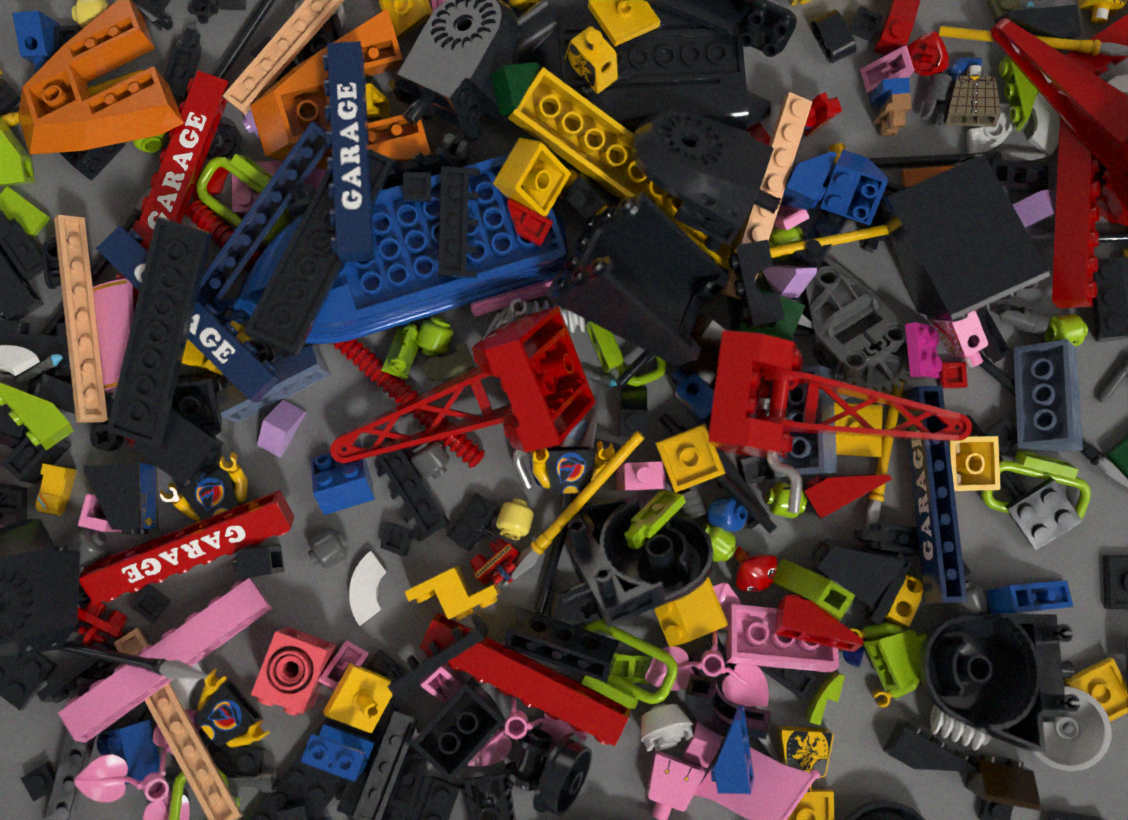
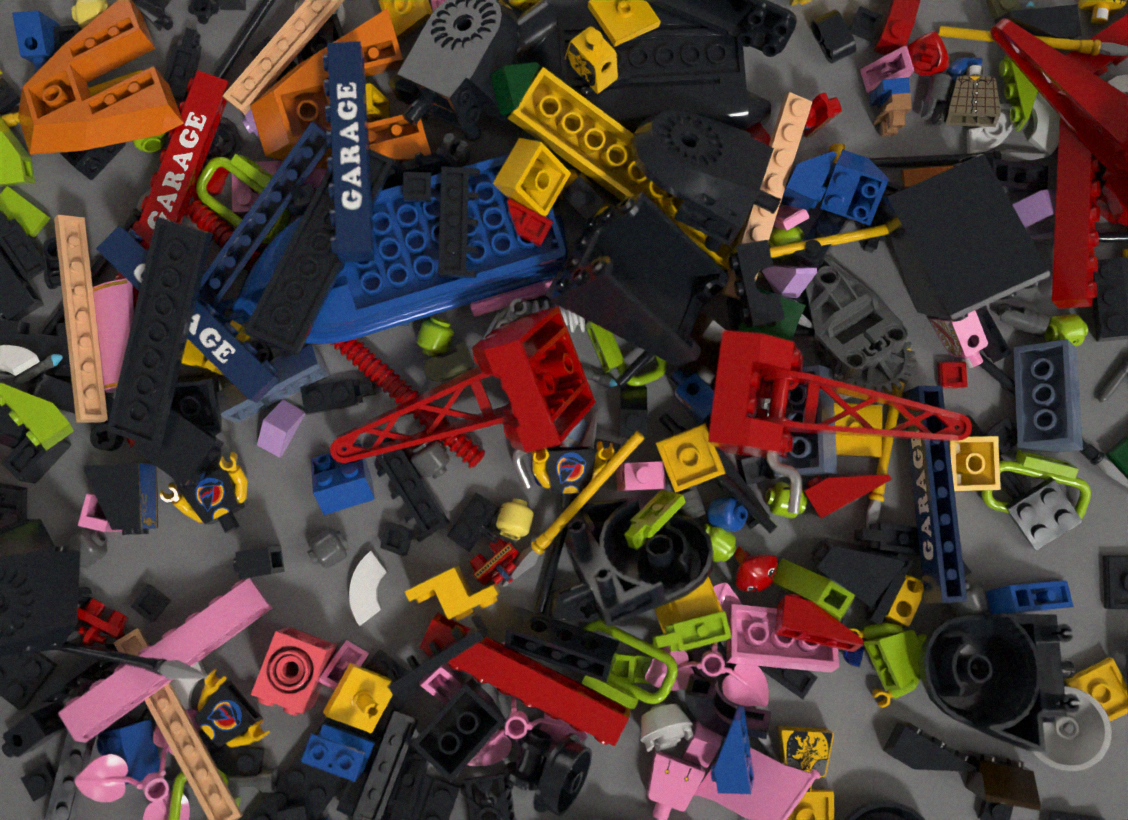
(30, 734): none -> black torso
(55, 489): yellow leg -> none
(187, 547): red brick -> none
(335, 395): none -> black hinge
(402, 352): lime hinge -> none
(694, 632): none -> lime hinge
(828, 689): lime slope -> none
(922, 351): dark pink plate -> none
(941, 721): white piece -> none

